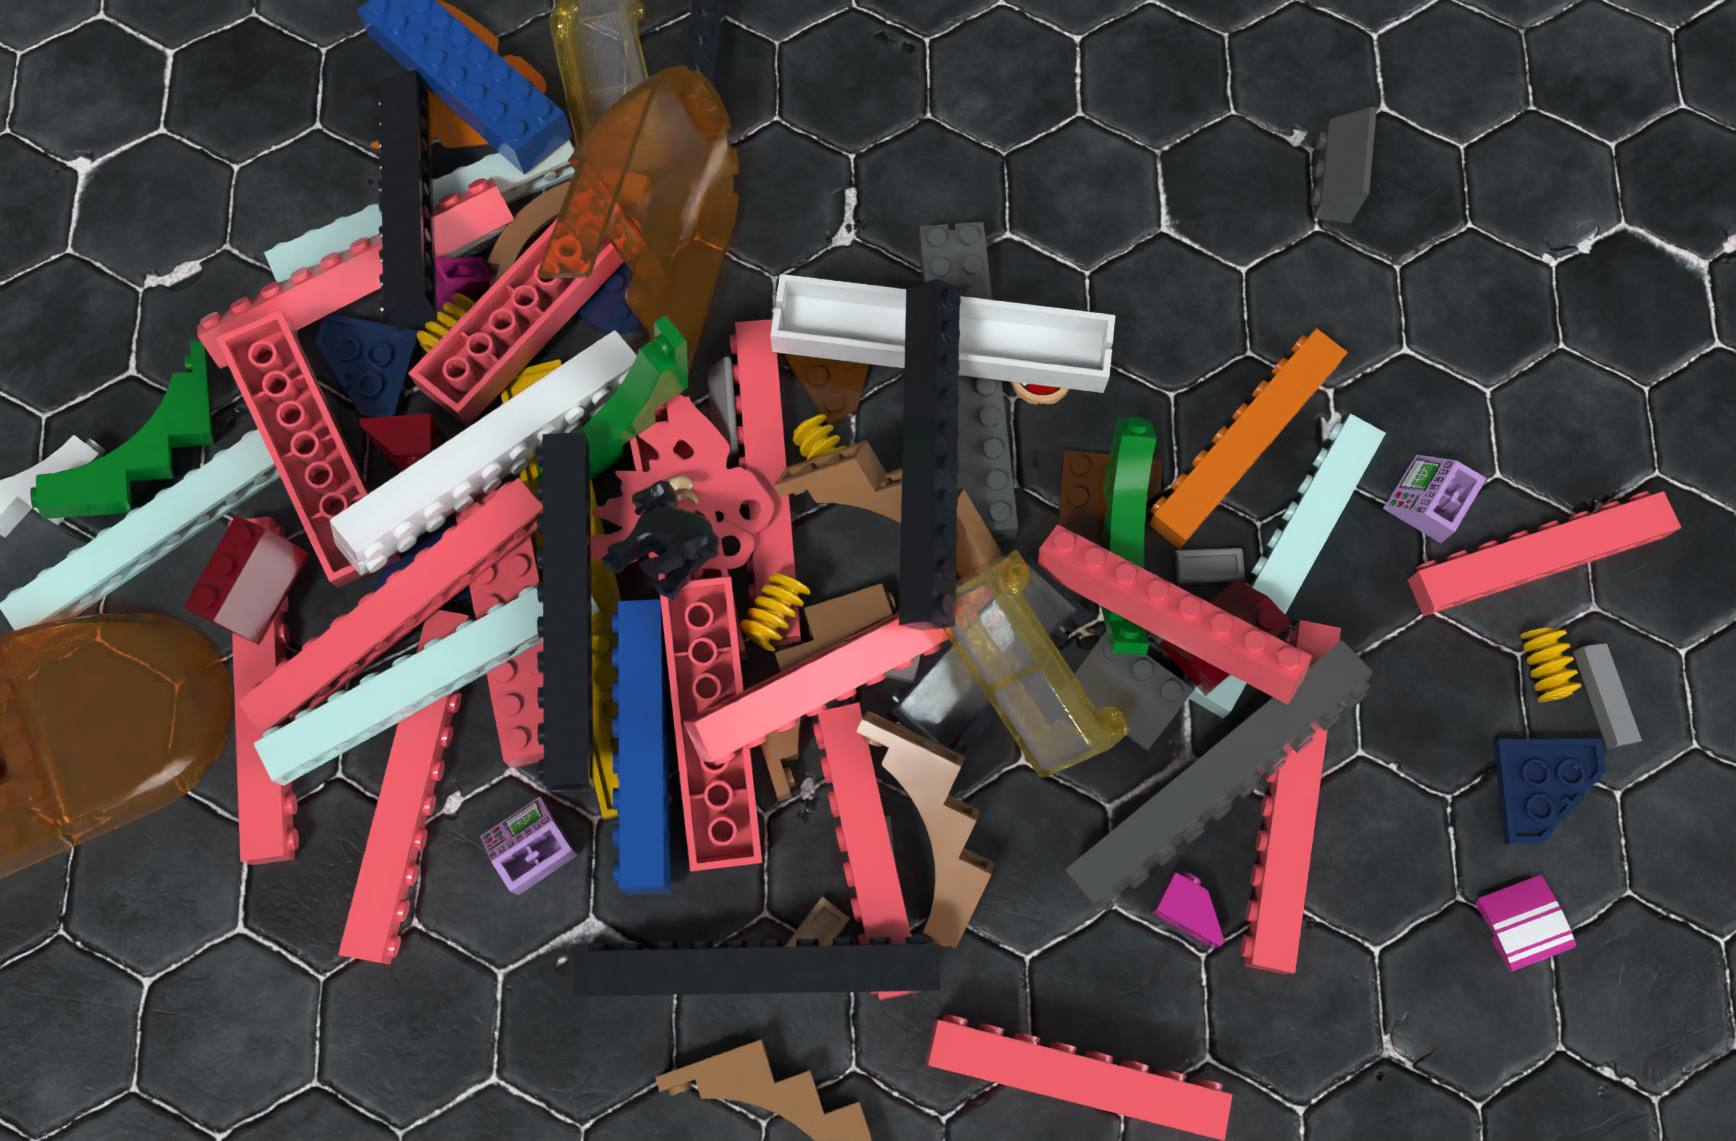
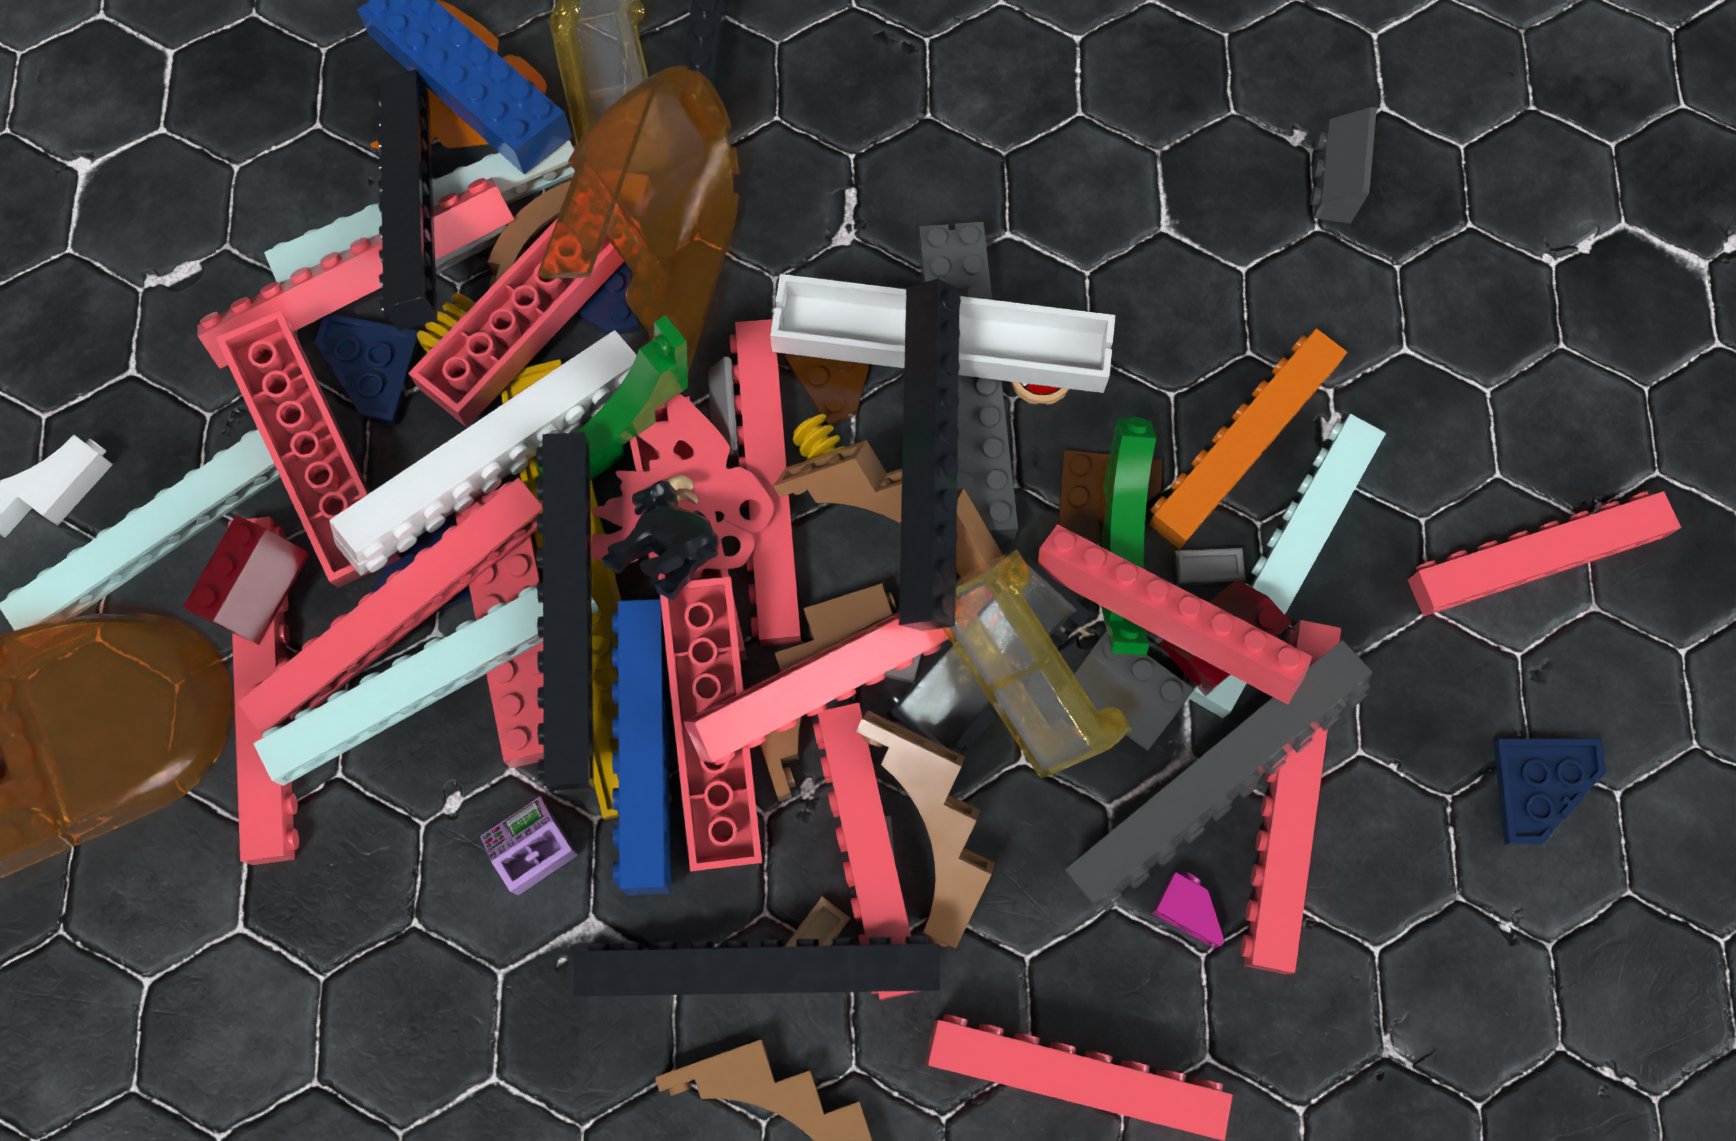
(104, 484): green arch -> none
(400, 819): coral brick -> none
(404, 437): dark red slope -> none
(460, 275): dark pink slope -> none
(772, 609): yellow piece -> none
(1434, 495): lavender slope -> none
(1526, 923): dark pink slope -> none
(1550, 663): yellow piece -> none
(1607, 695): light grey slope -> none

